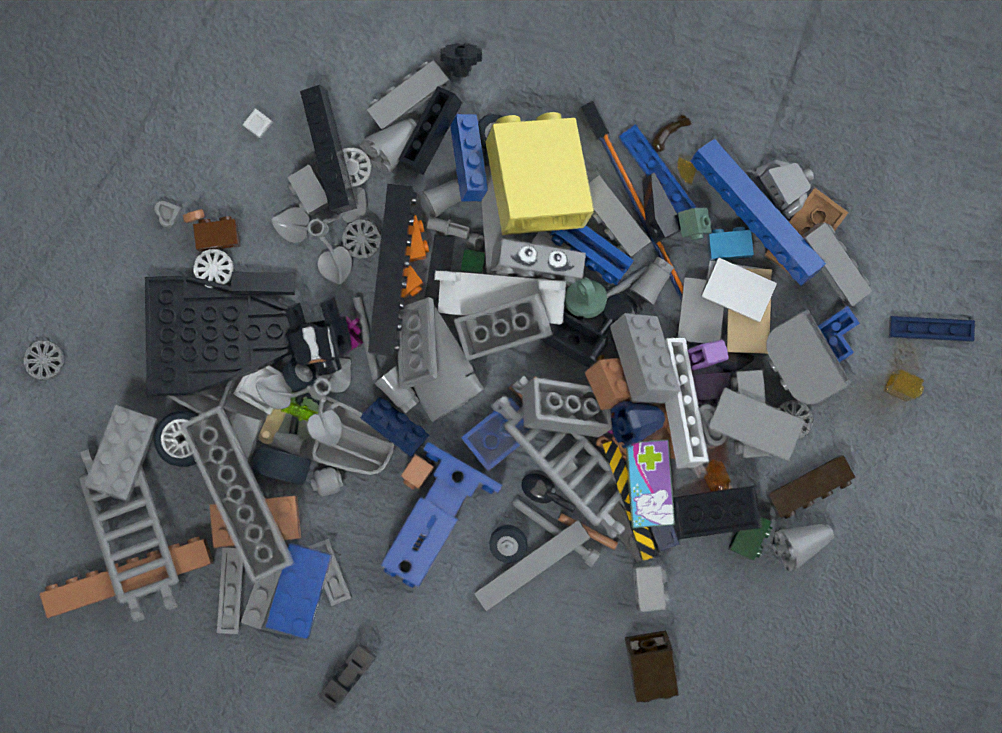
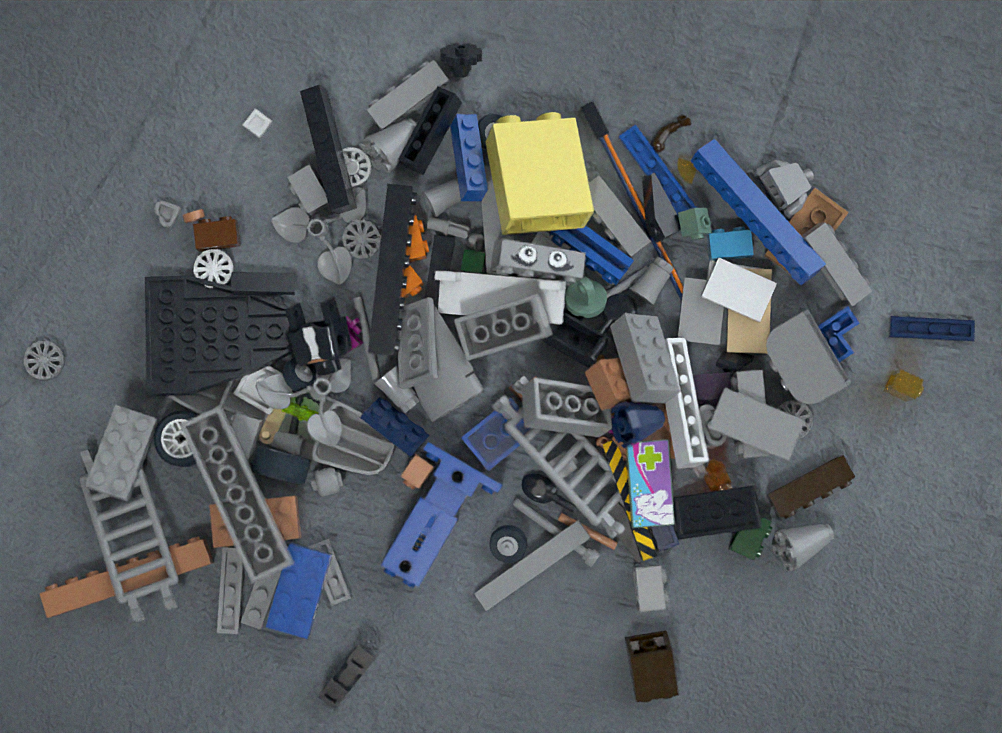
(707, 354): medium lavender brick -> none

